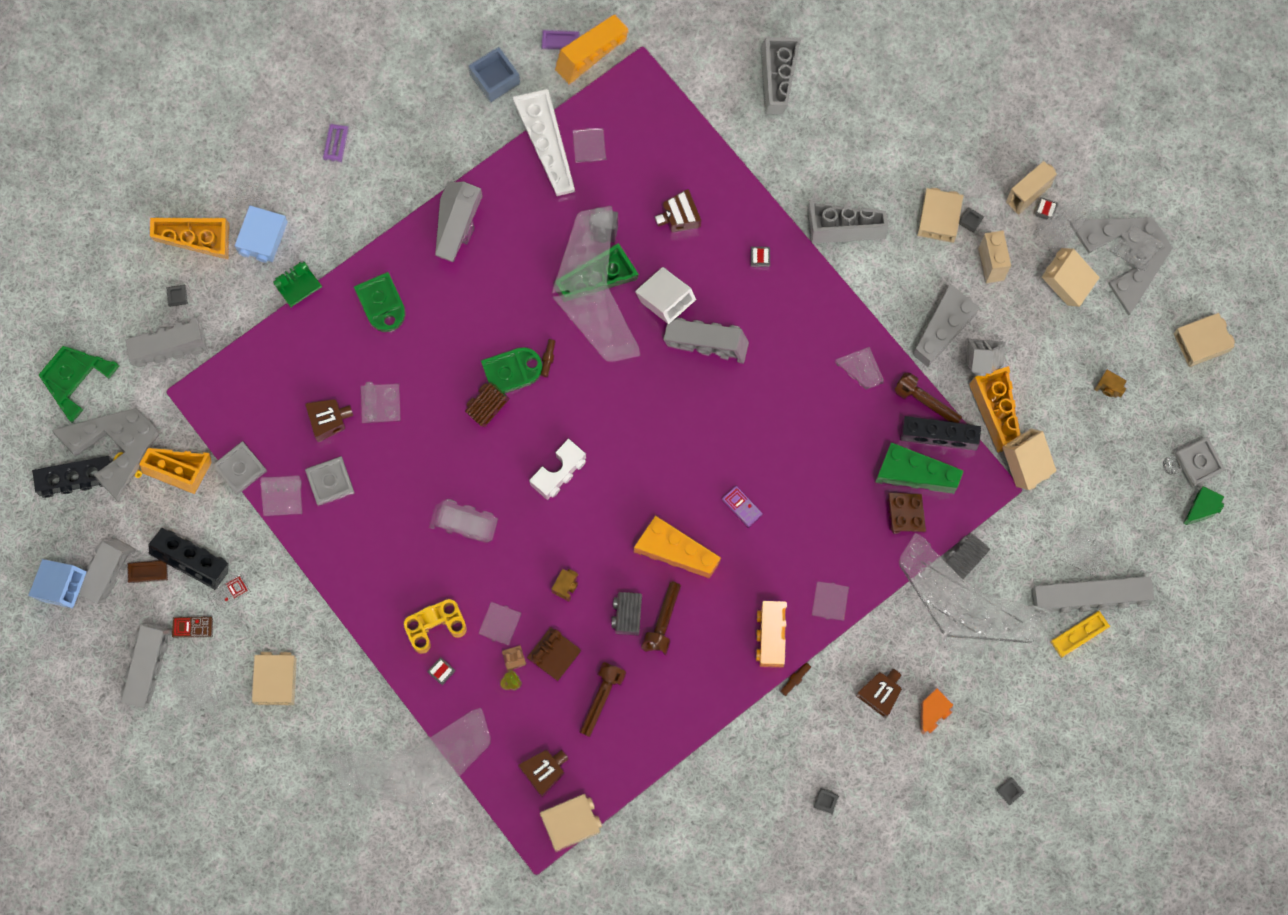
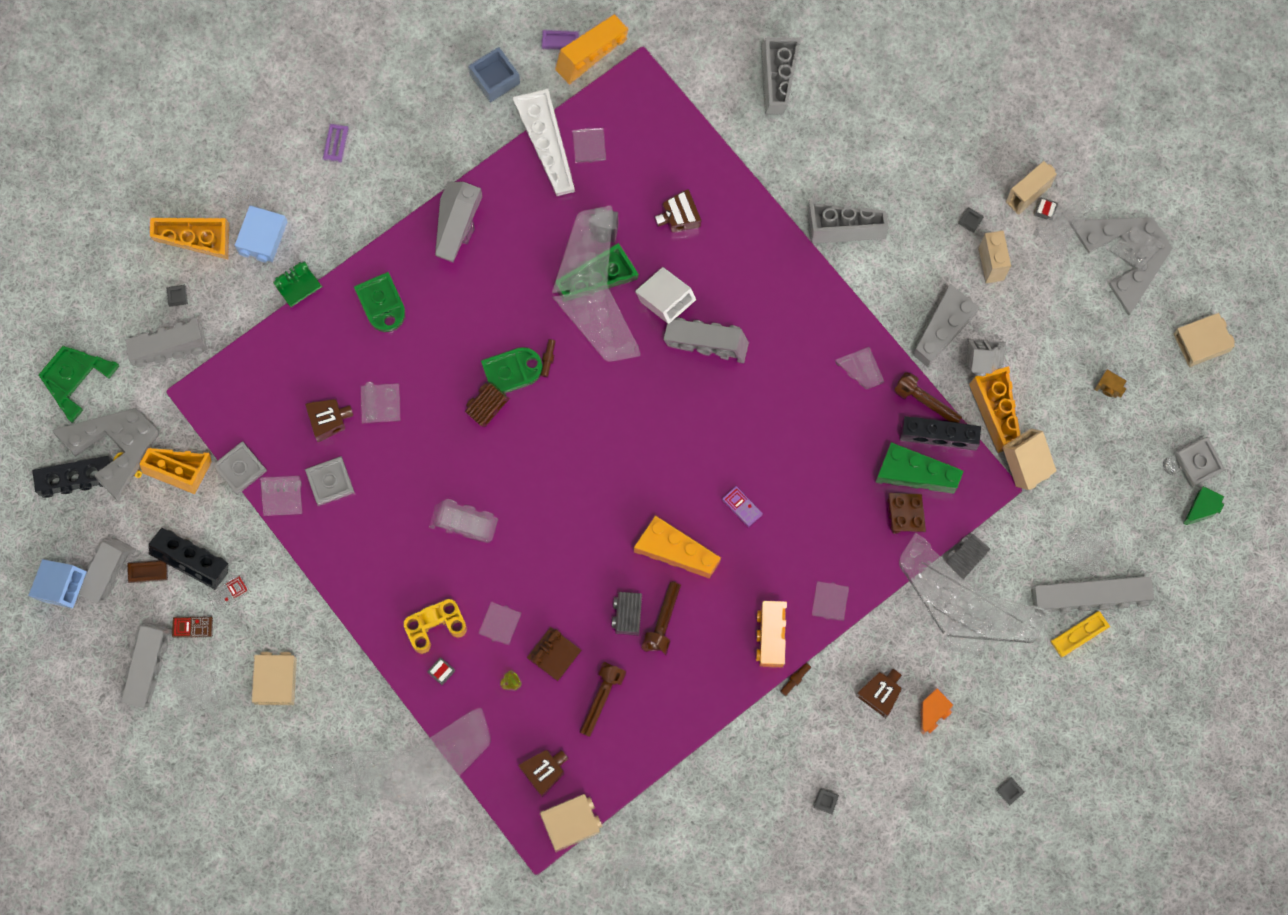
(514, 658): medium nougat tile -> none
(547, 482): white arch -> none
(565, 584): pearl gold brick -> none
(760, 256): tile -> none
(940, 215): tan brick -> none
(1070, 277): tan brick -> none

